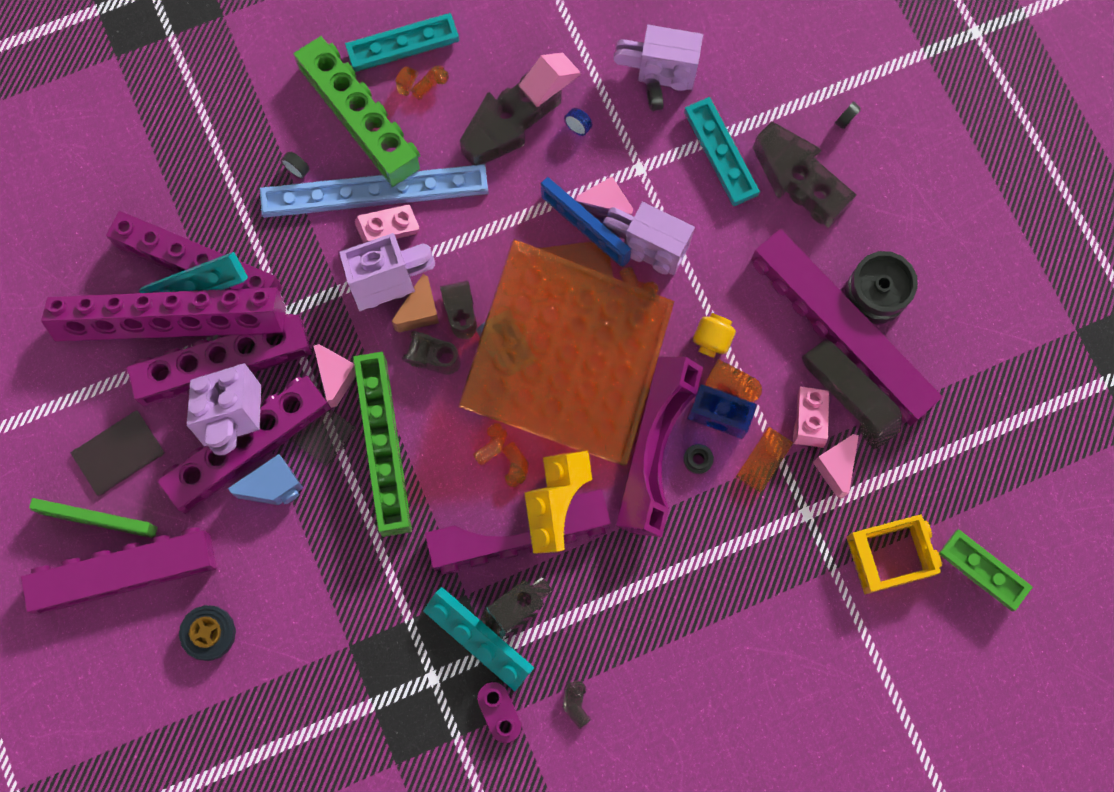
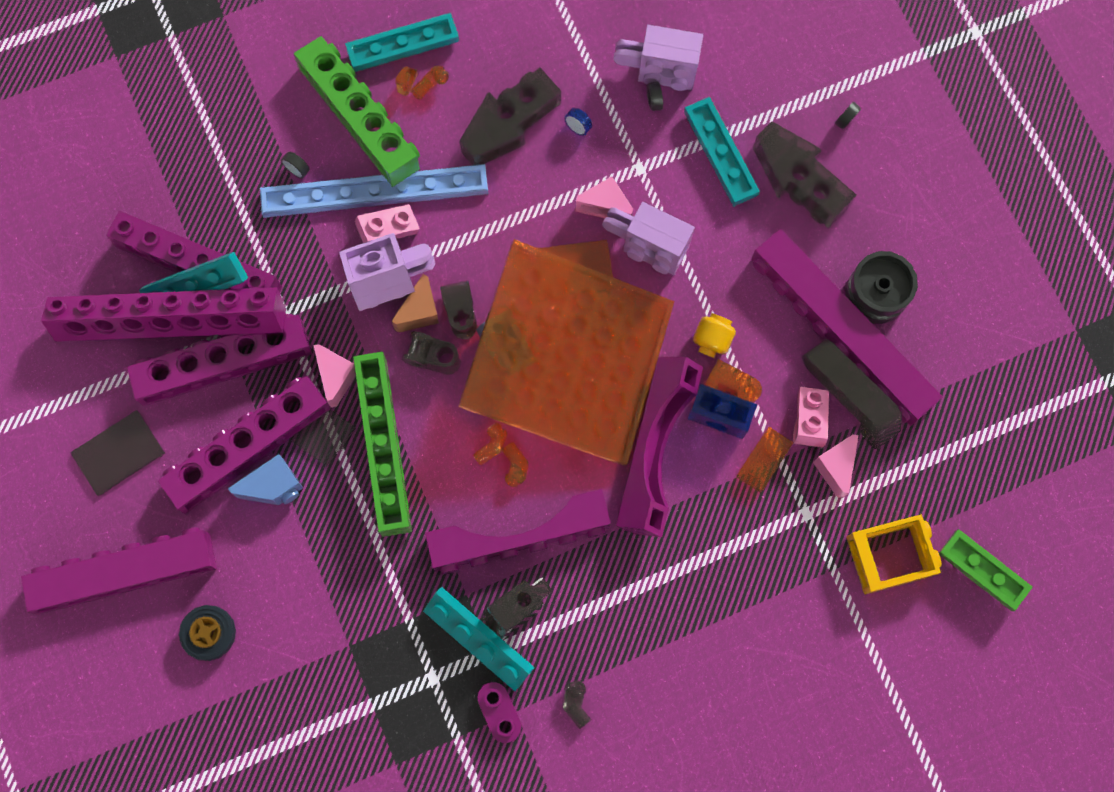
(93, 518): bright green tile -> none
(224, 407): lavender brick -> none
(548, 77): bright pink slope -> none
(549, 505): yellow arch -> none
(585, 222): blue tile -> none
(628, 276): clear orange arm -> none
(702, 450): pearl dark grey plate -> none

